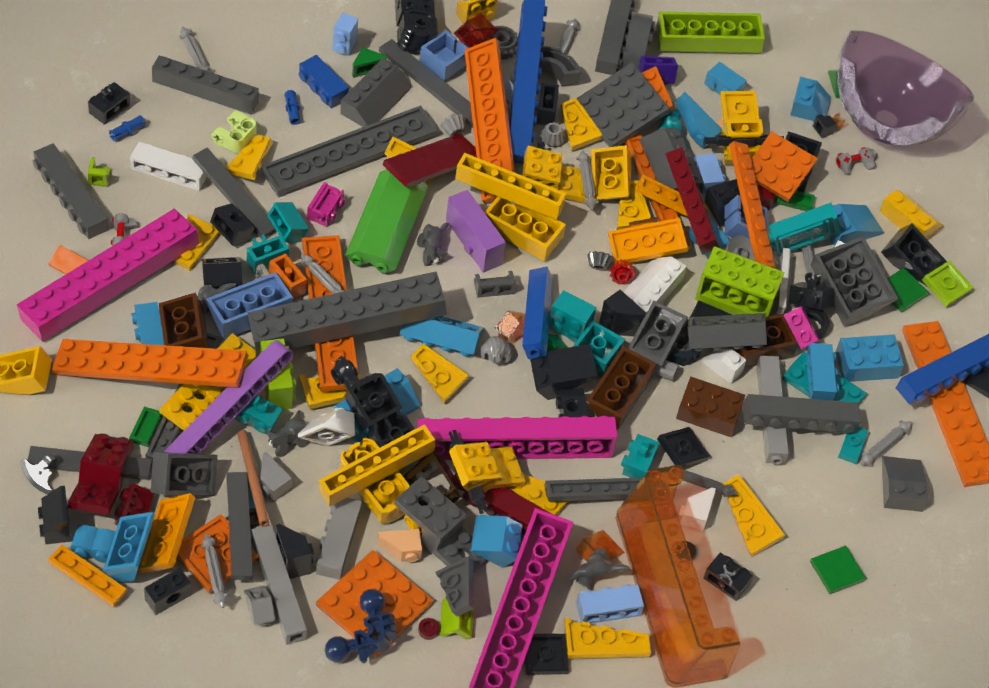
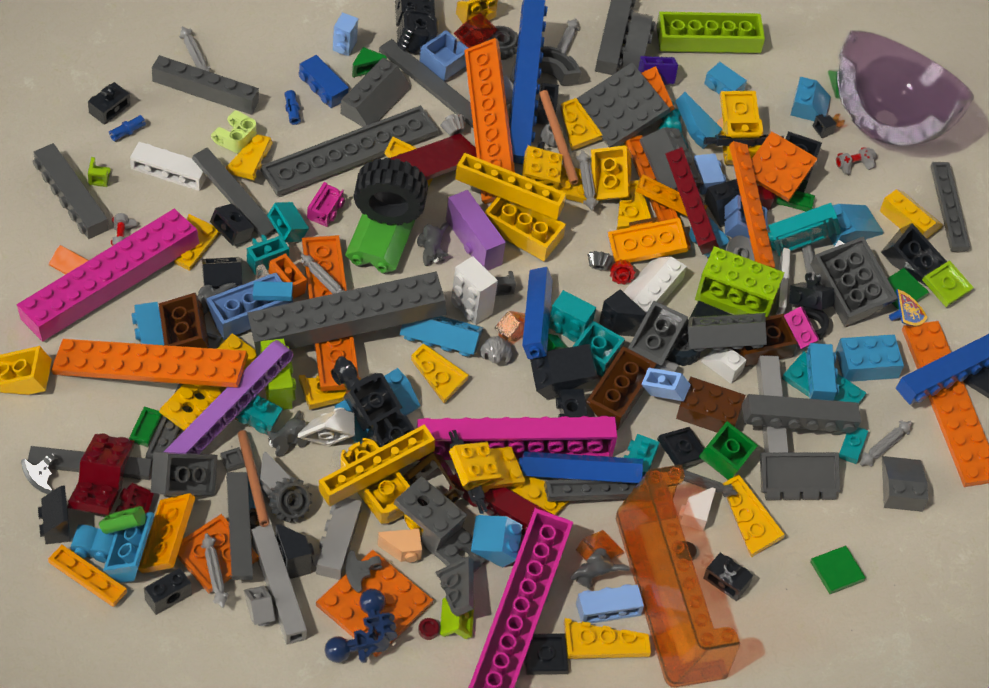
(123, 520): none -> bright green brick
(232, 459): none -> dark grey tile
(272, 291): none -> dark azure tile
(300, 499): none -> dark grey gear
(359, 570): none -> dark grey piece
(391, 191): none -> black tyre
(474, 290): none -> white brick
(556, 130): none -> nougat piece
(581, 467): none -> blue brick
(666, 384): none -> light blue brick
(728, 450): none -> green brick
(800, 473): none -> dark grey hinge
(909, 310): none -> shield
(950, 206): none -> dark grey plate

